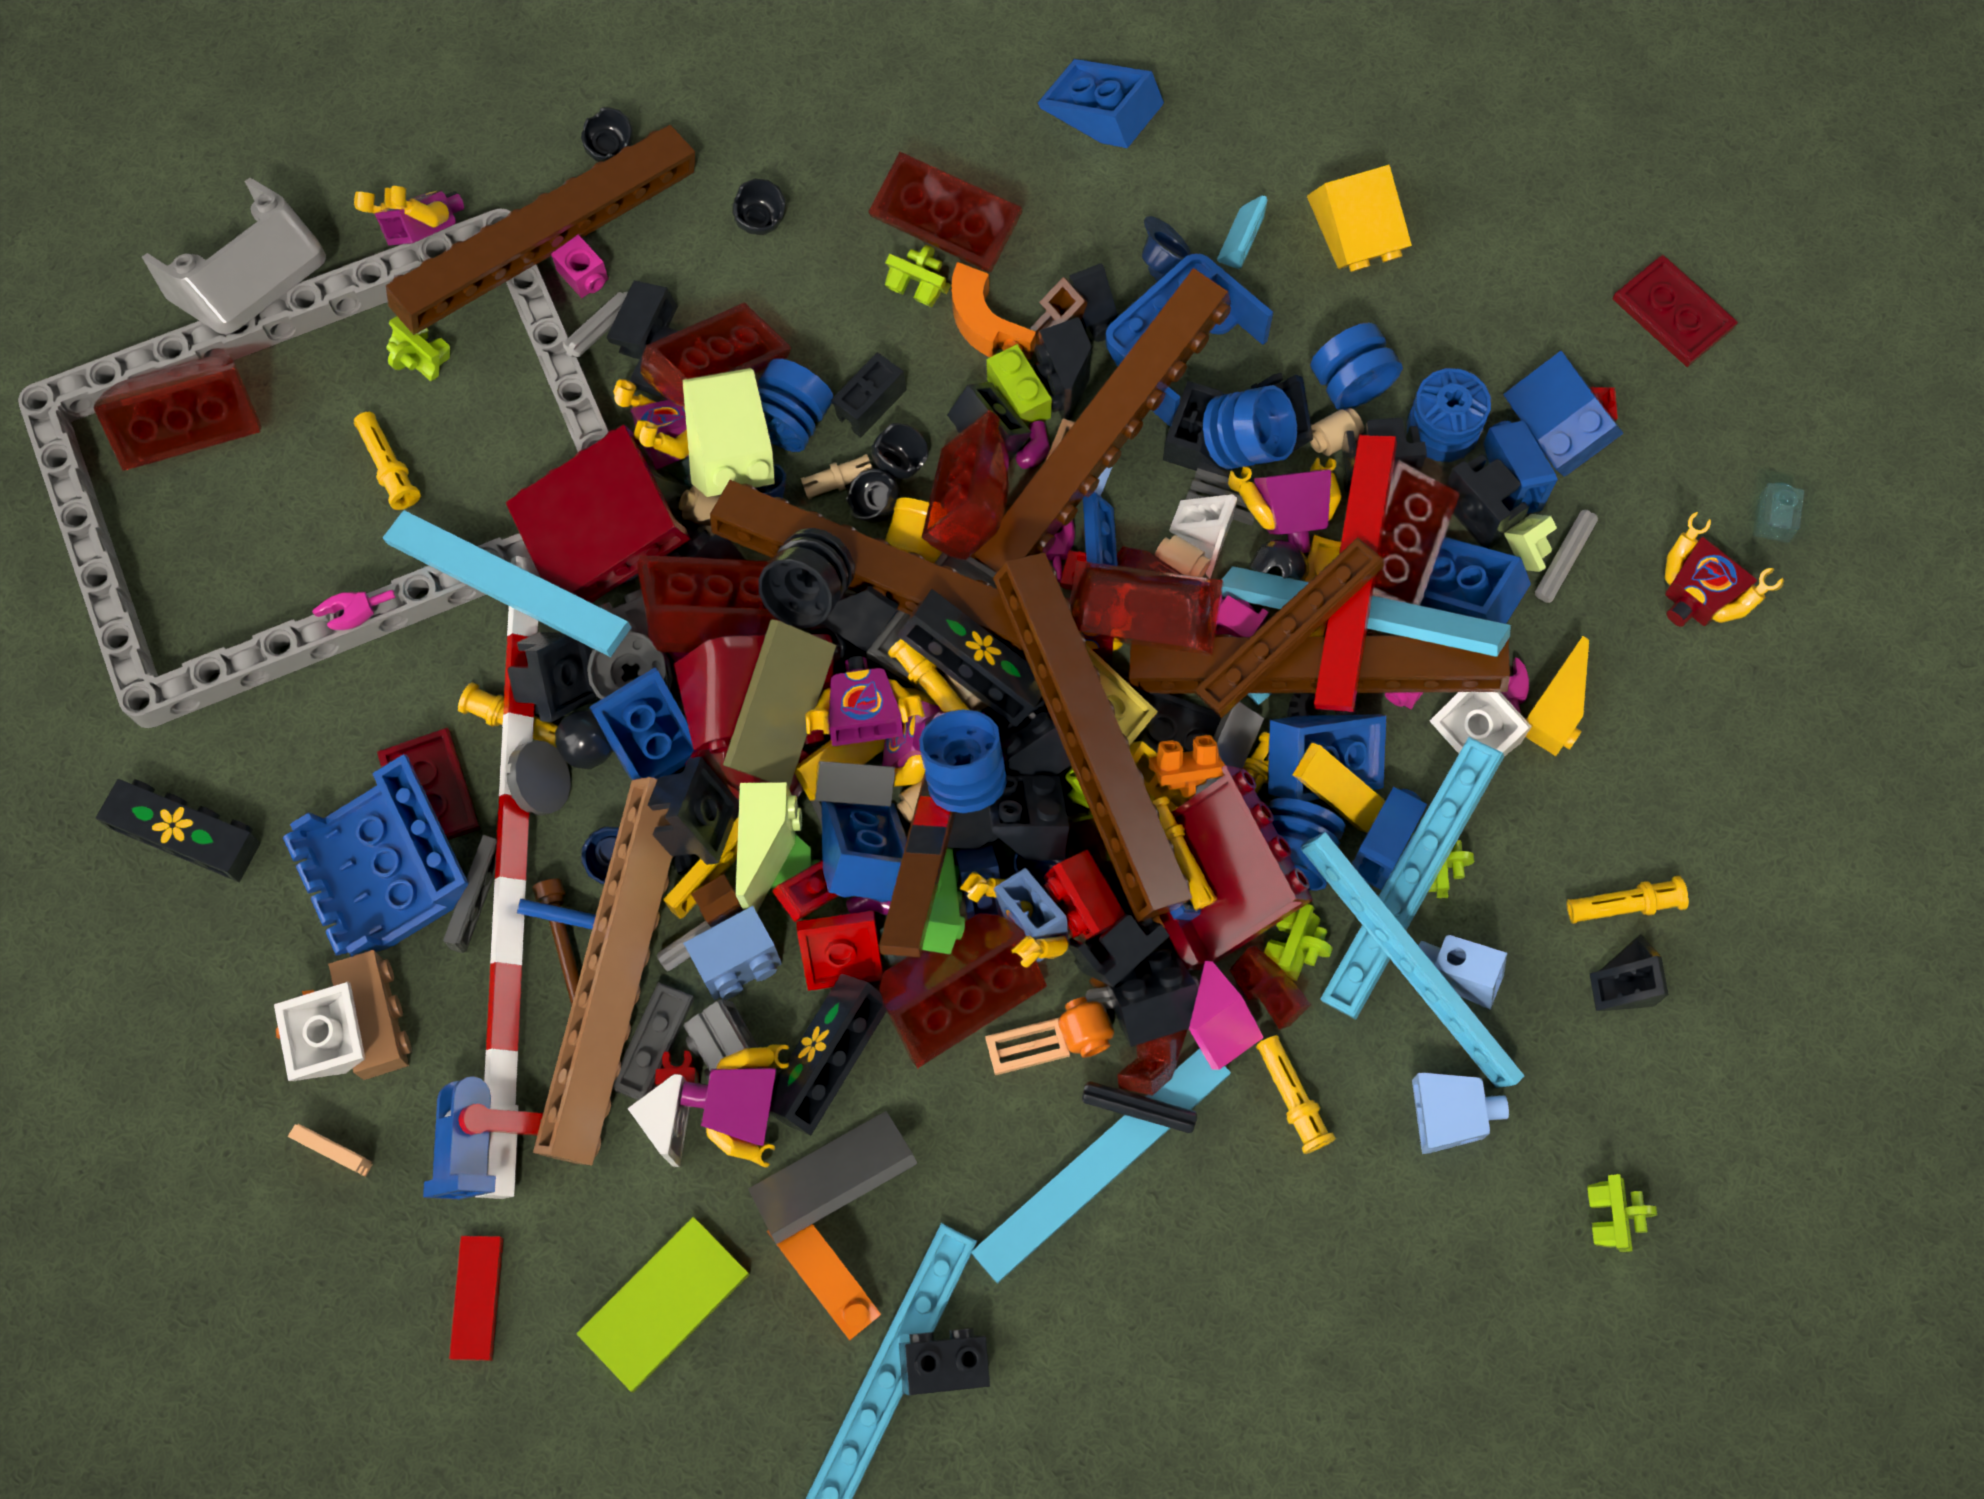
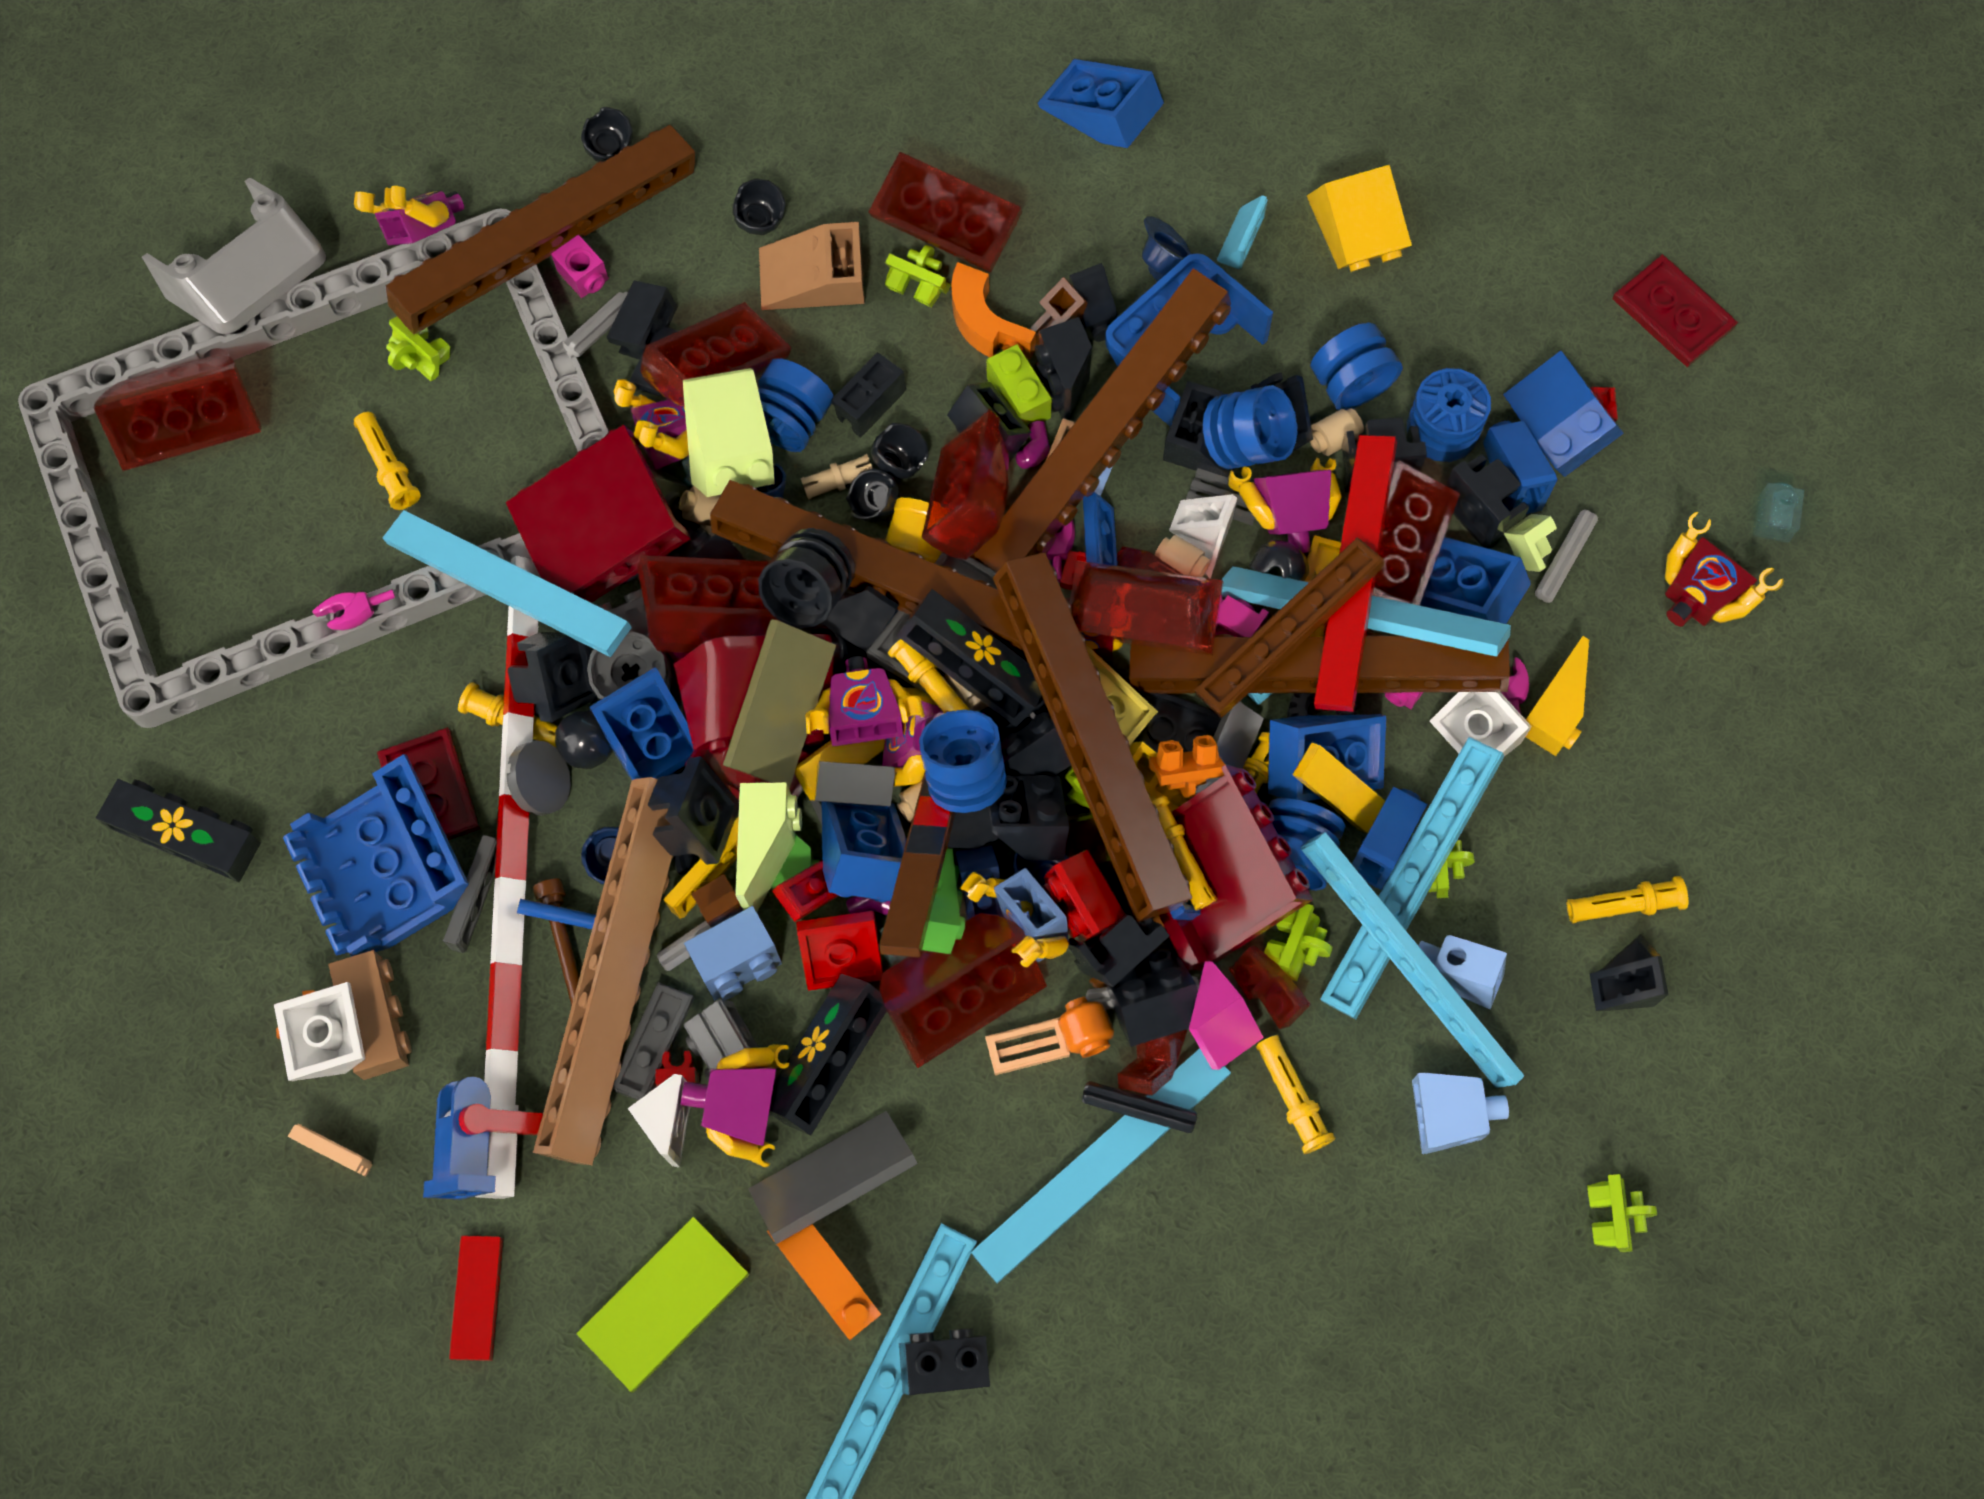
(813, 268): none -> medium nougat slope

